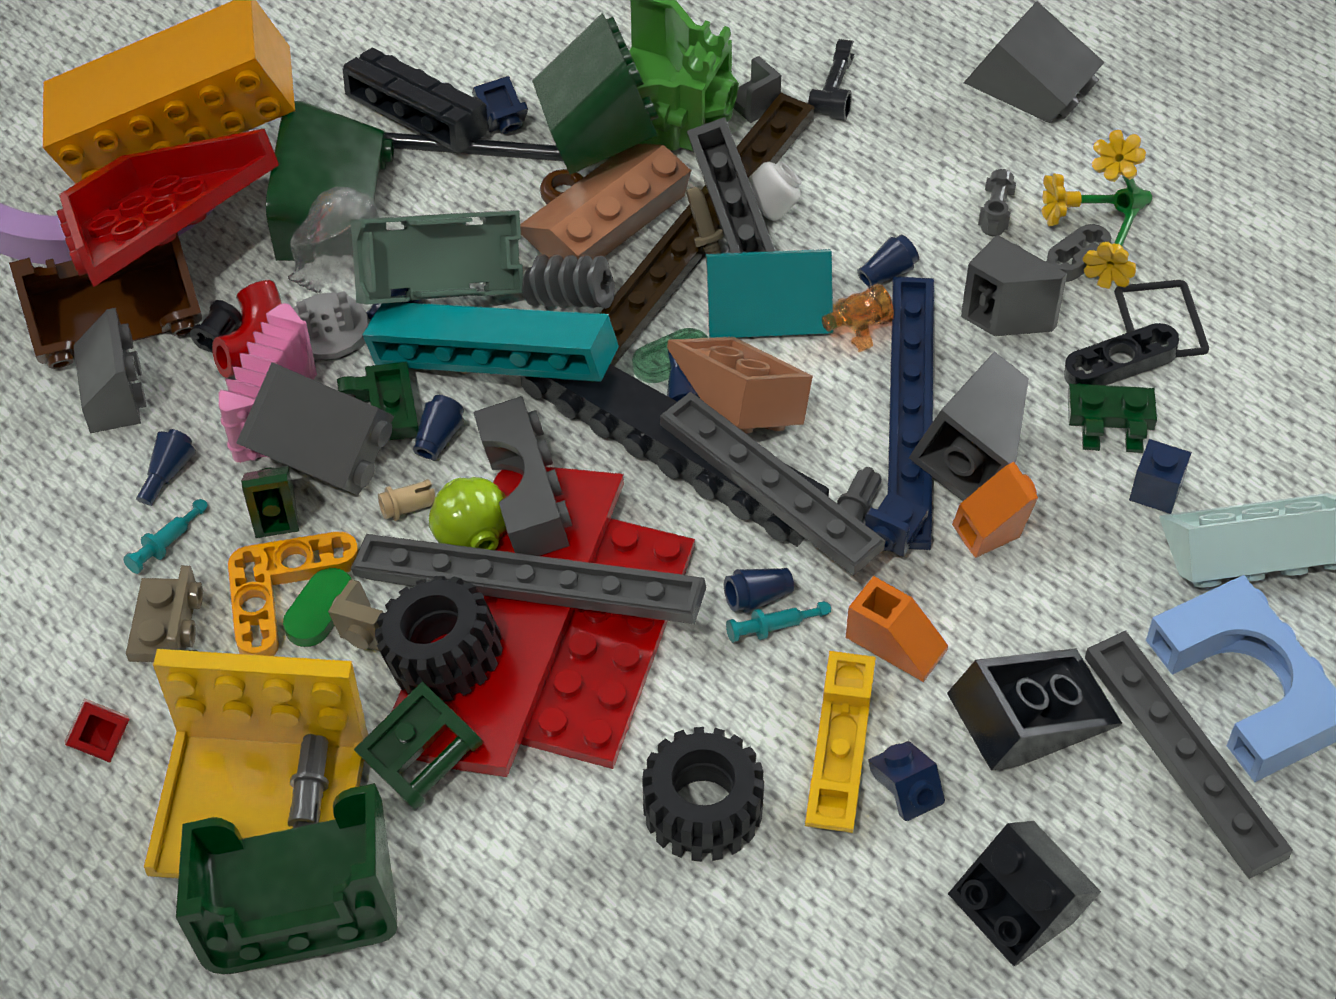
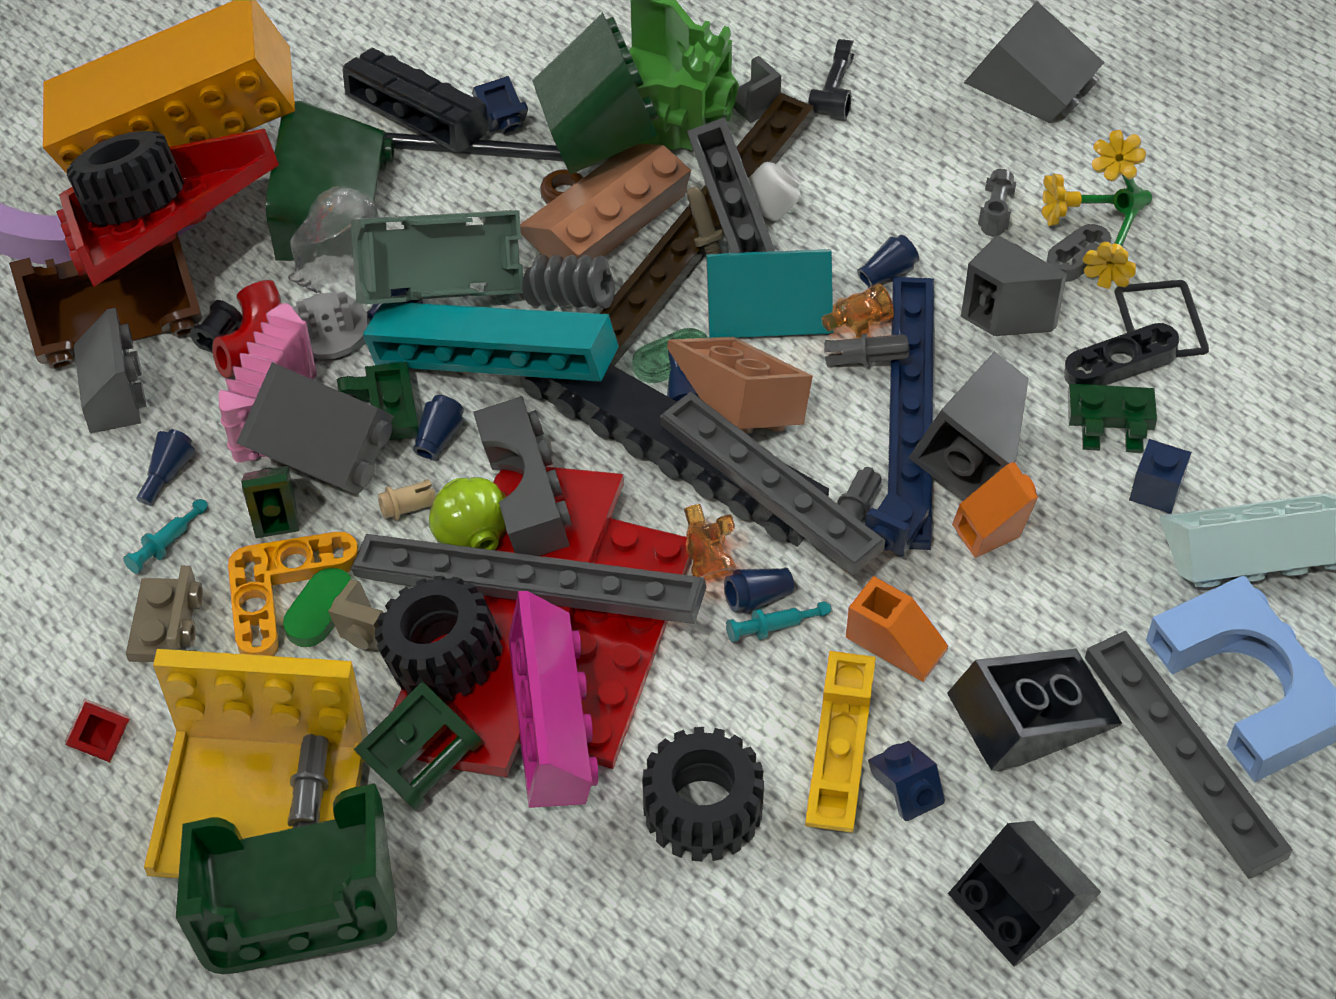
(125, 177): none -> black tyre
(549, 704): none -> dark pink slope
(705, 544): none -> clear orange piece
(867, 349): none -> dark grey axle

